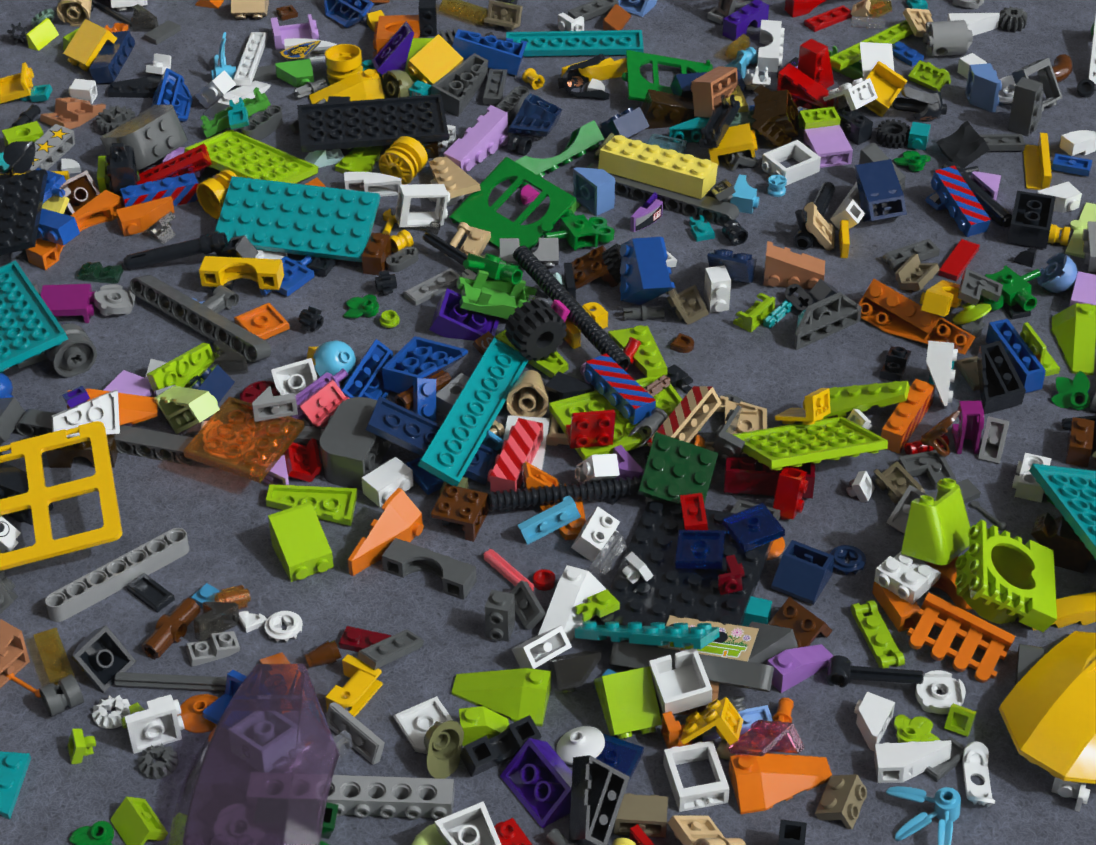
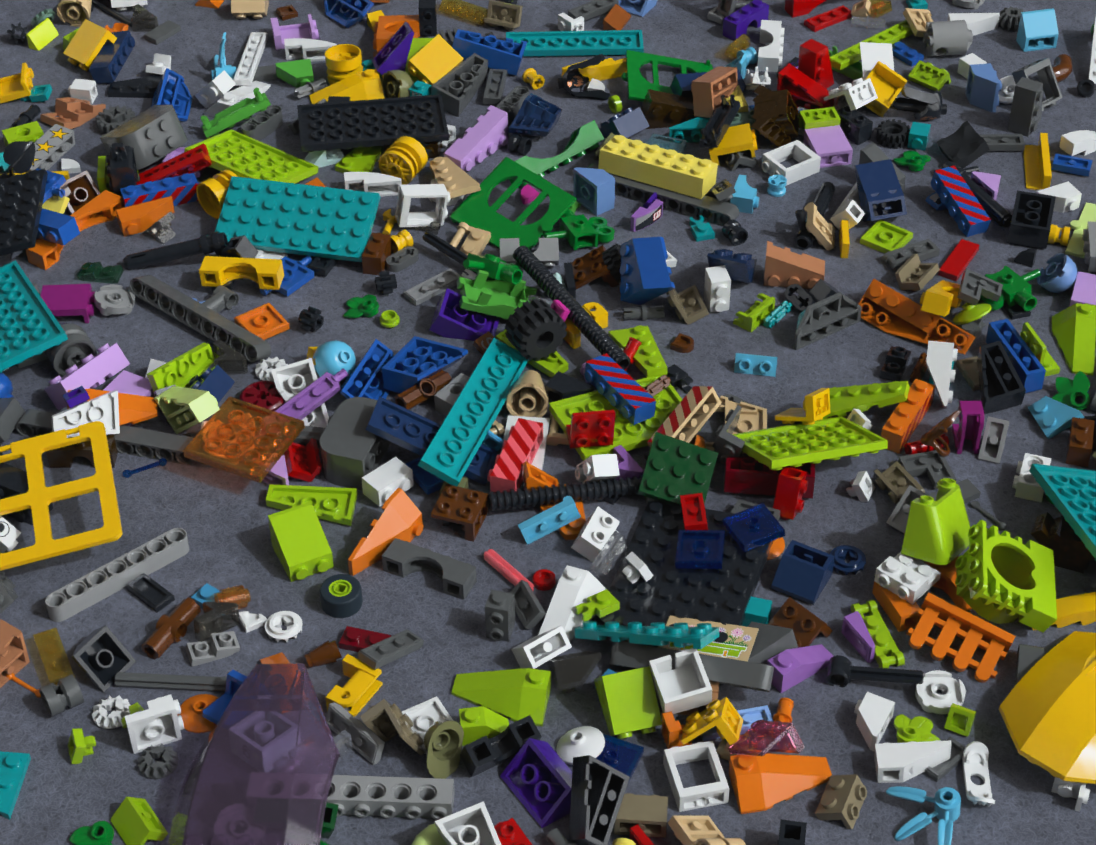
(89, 374): none -> lavender wedge
(128, 473): none -> clear blue hinge
(238, 115): teal plate -> none
(262, 370): none -> white gear
(273, 407): light grey slope -> none
(300, 51): shield -> none
(323, 404): coral bracket -> none
(341, 596): none -> black wheel
(388, 721): none -> dark tan bracket
(424, 397): blue plate -> none
(615, 104): none -> lime tile
(650, 425): dark grey piece -> none
(732, 580): dark red bracket -> none
(737, 702): dark grey bush -> none
(755, 364): none -> medium azure hinge
(858, 635): none -> medium lavender slope
(886, 237): none -> lime tile
(920, 368): none -> reddish brown axle
(1037, 30): none -> medium azure slope
(1053, 415): none -> medium azure wing

